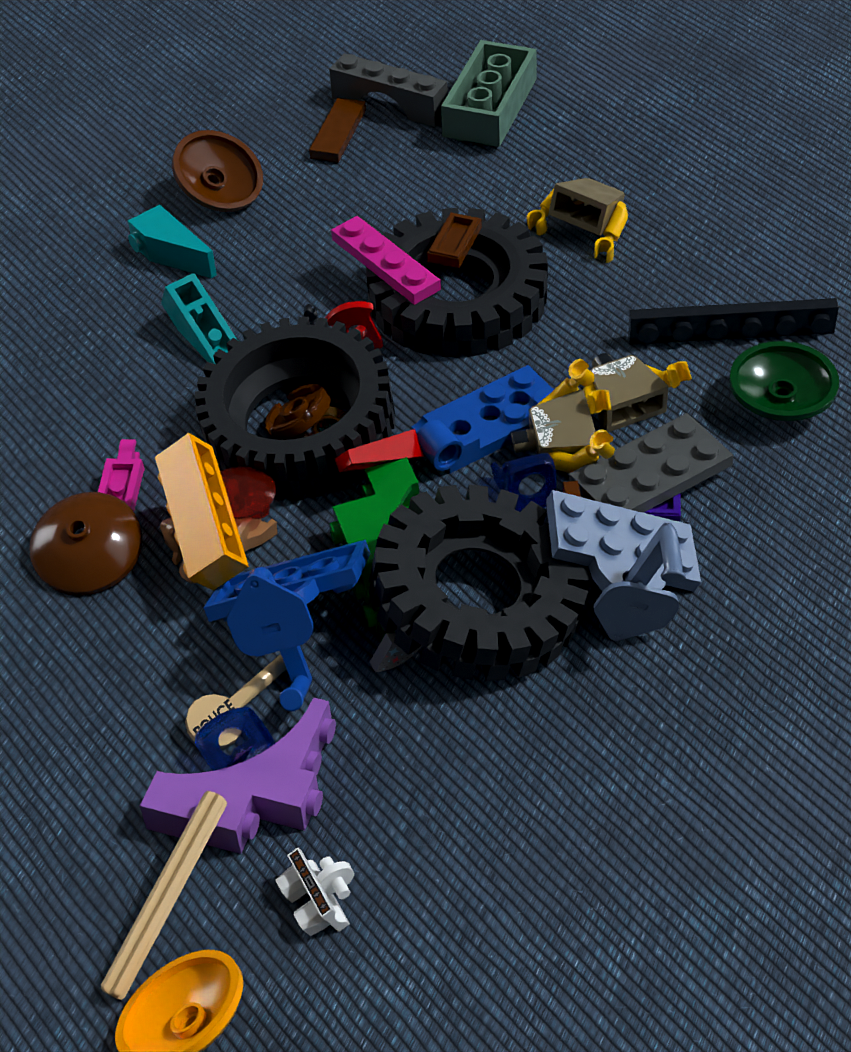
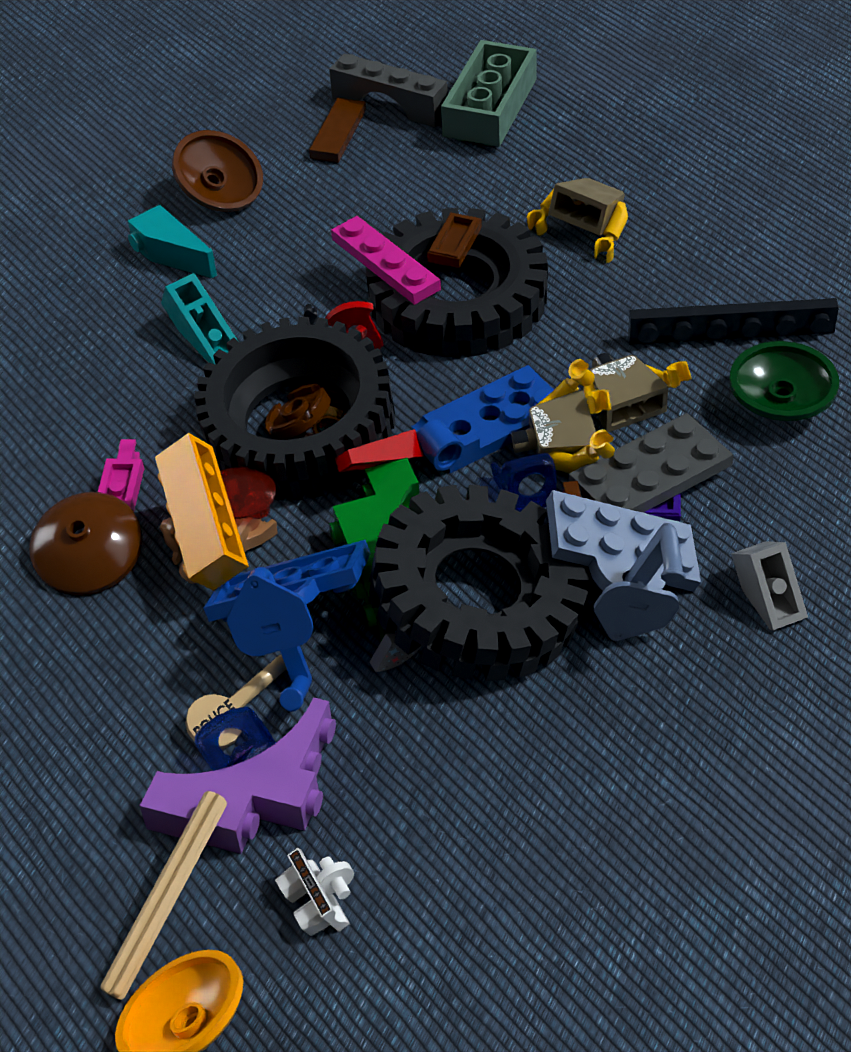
(770, 583): none -> light grey slope

